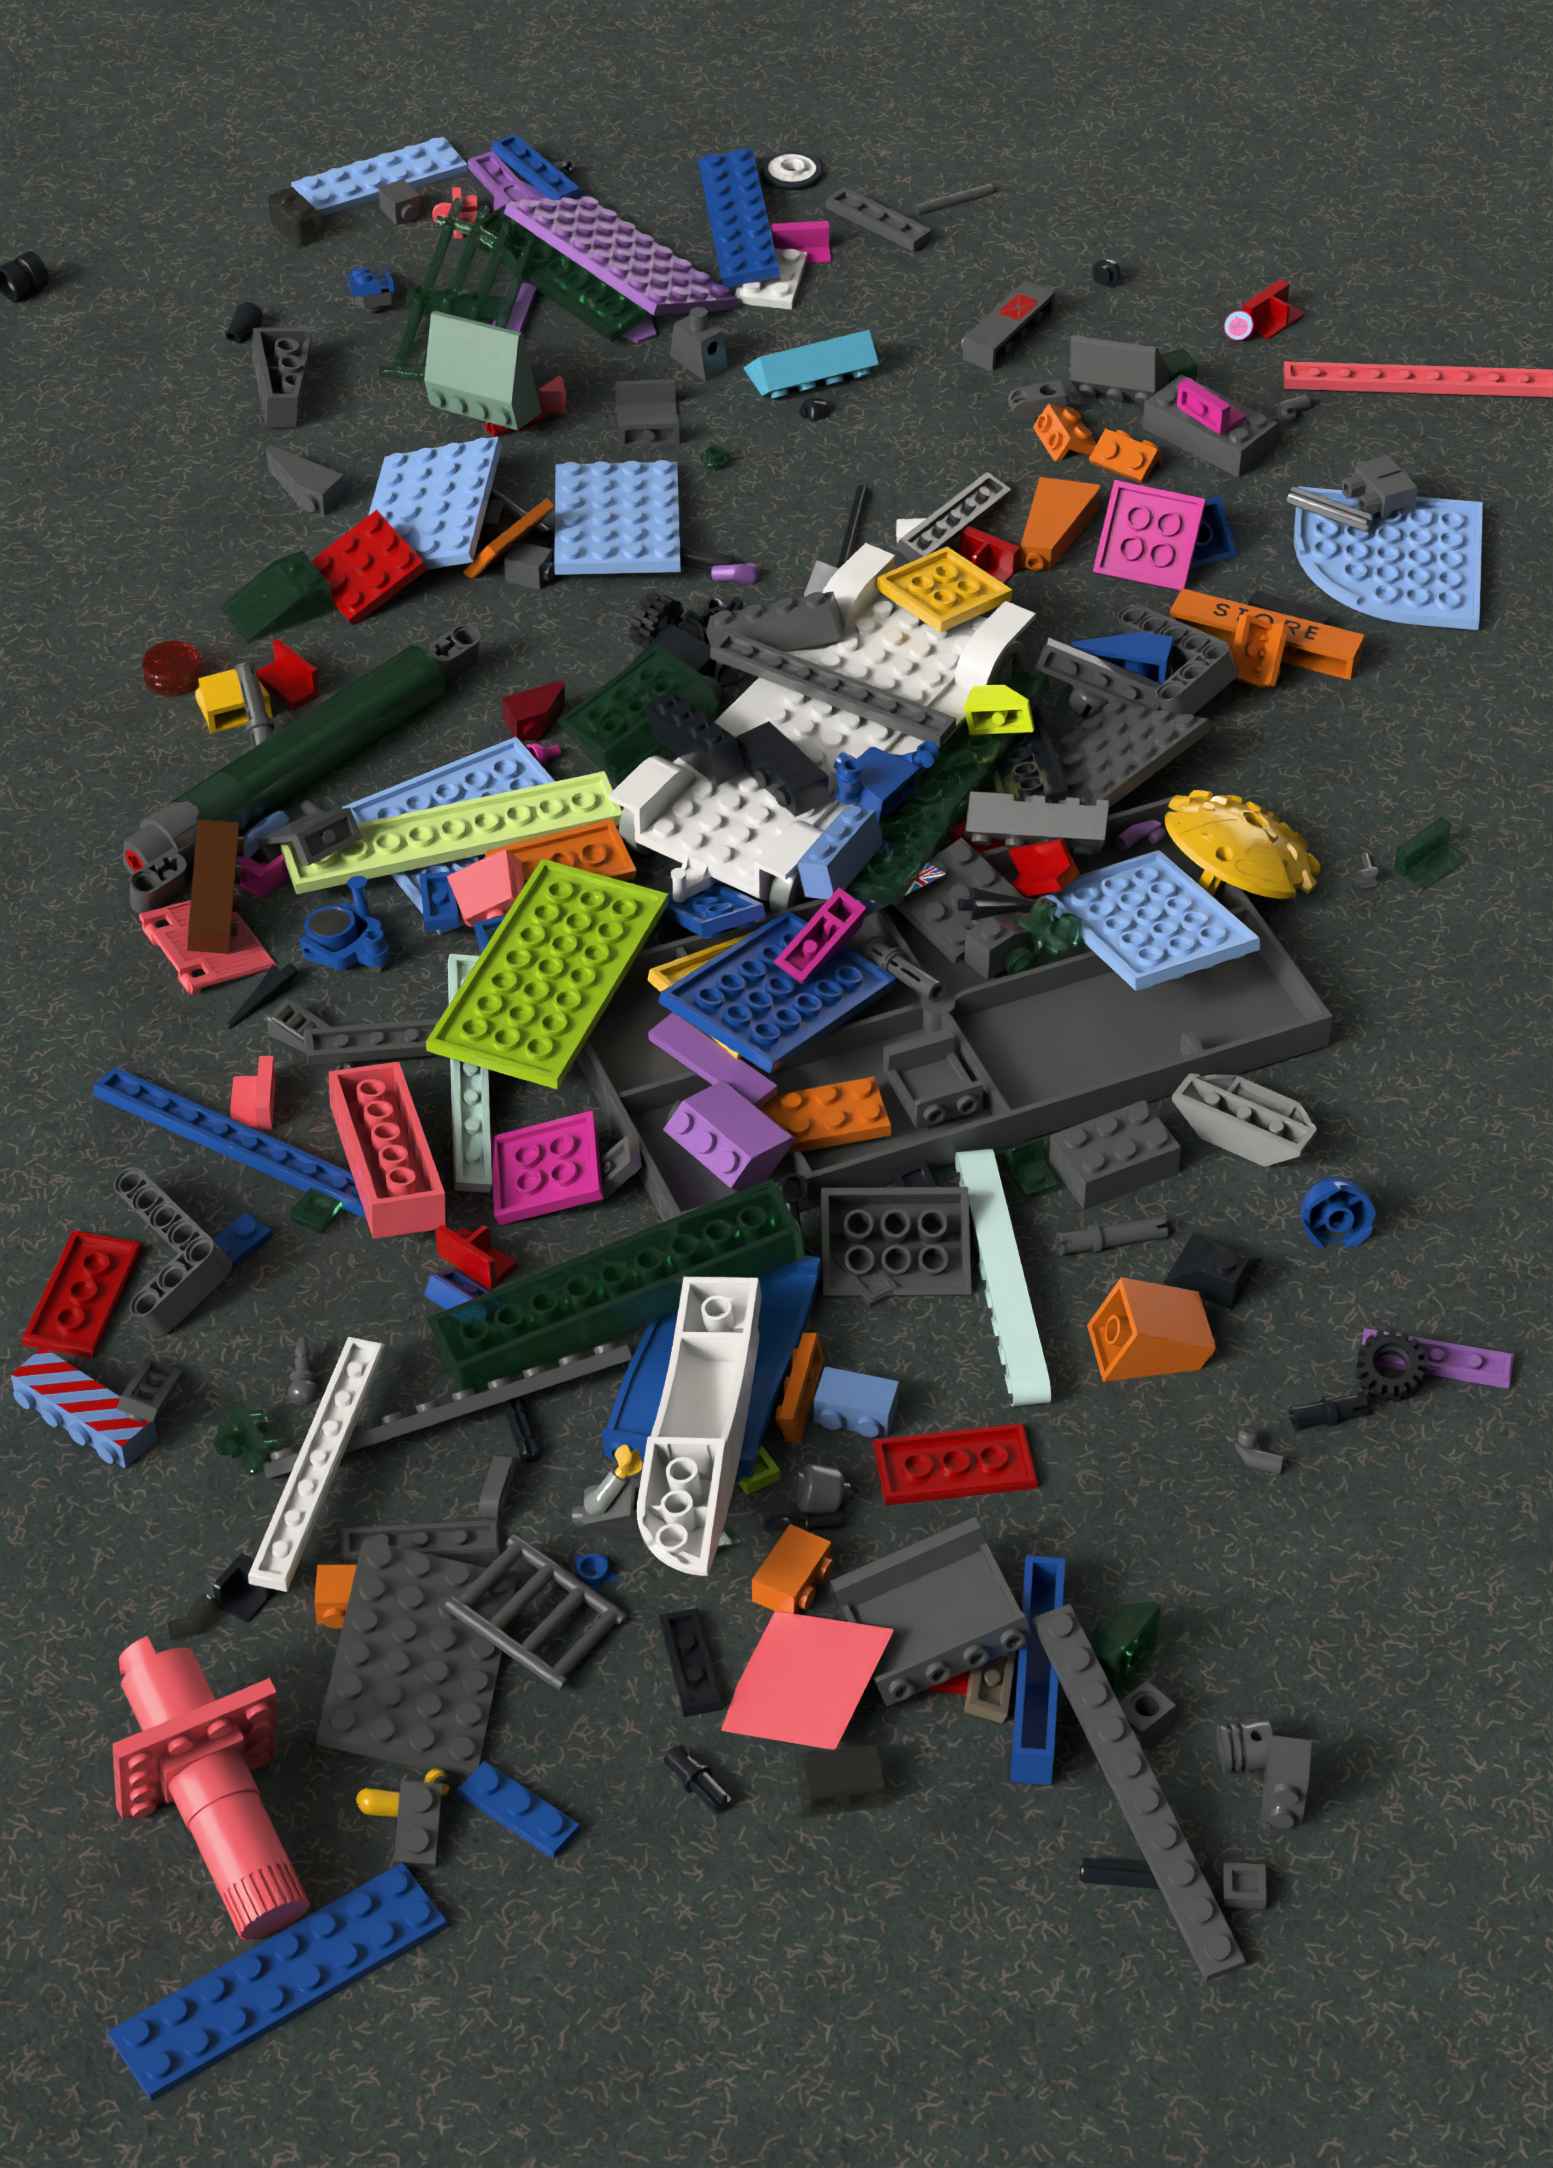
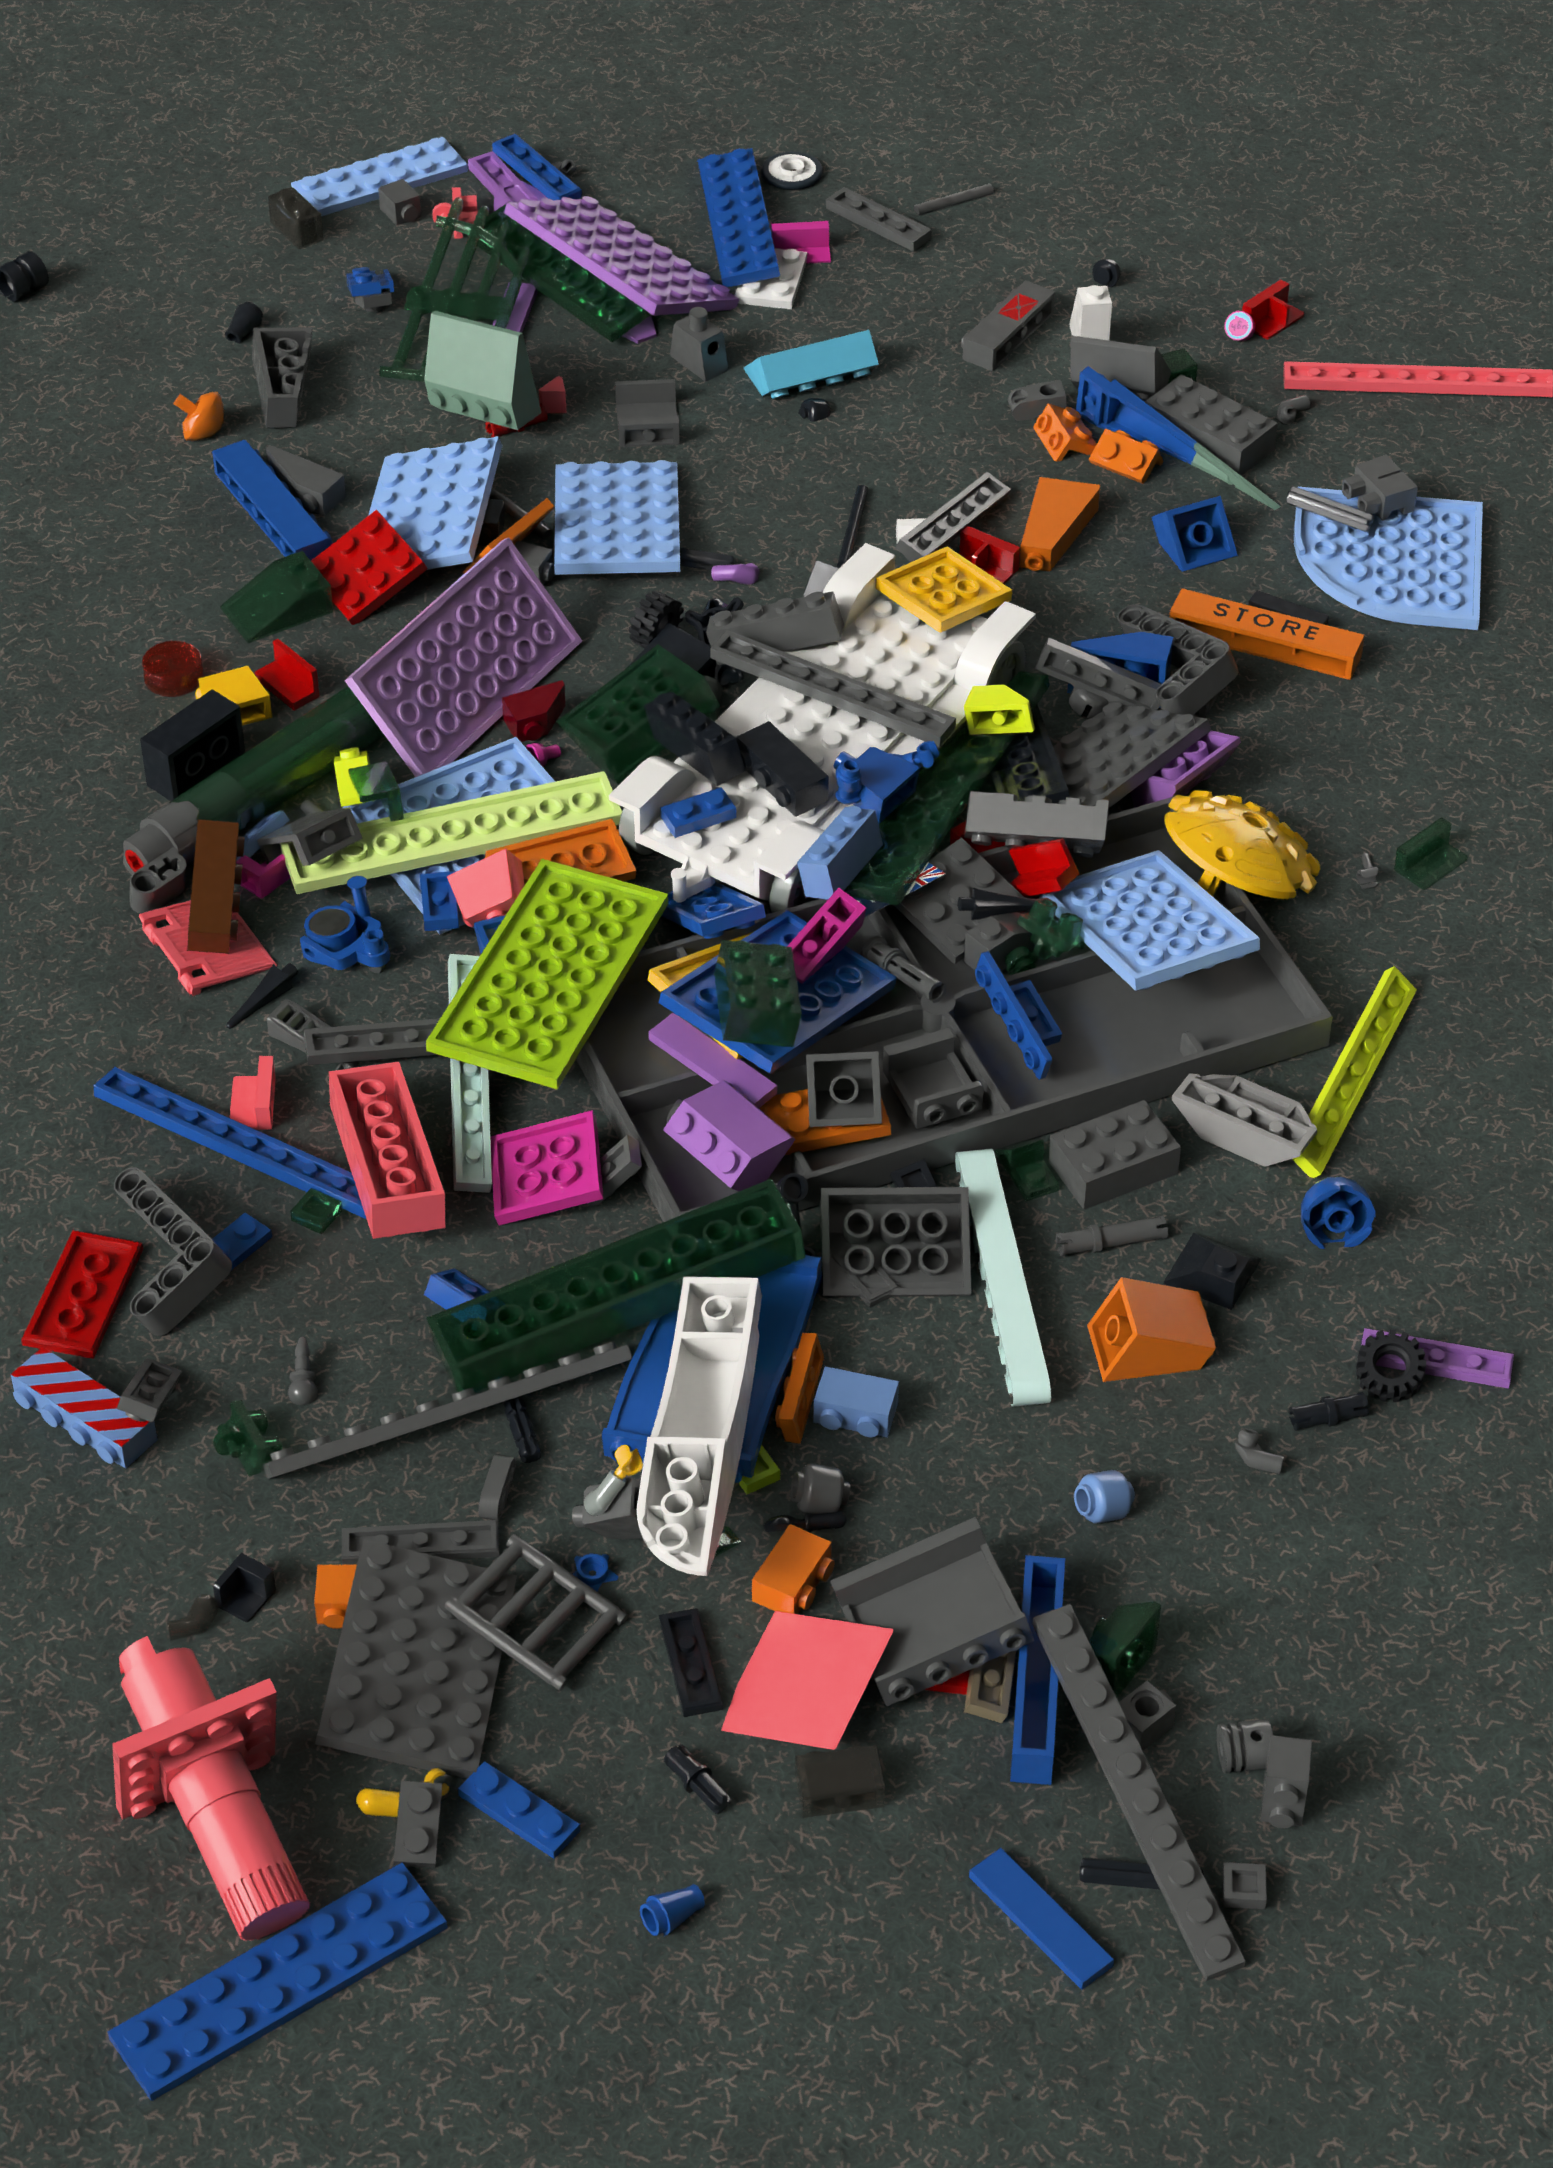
(192, 745): none -> black brick
(203, 417): none -> orange piece
(258, 724): dark grey pin -> none
(269, 500): none -> blue brick
(316, 1465): white tile -> none
(348, 759): none -> neon yellow slope
(376, 783): none -> clear green panel
(454, 662): none -> lavender plate
(474, 1254): red panel -> none
(669, 1909): none -> blue cone
(698, 812): none -> blue plate
(715, 458): clear green plate -> none
(757, 993): none -> clear green brick
(844, 1089): none -> dark grey slope
(954, 1464): red tile -> none
(1023, 1013): none -> blue bracket
(1041, 1918): none -> blue tile
(1092, 313): none -> white slope
(1104, 1496): none -> medium blue head
(1117, 408): none -> blue plate
(1137, 832): medium lavender arm -> none
(1149, 535): dark pink plate -> none
(1187, 769): none -> medium lavender slope
(1207, 407): dark pink panel -> none
(1258, 651): orange bracket -> none
(1355, 1068): none -> neon yellow plate

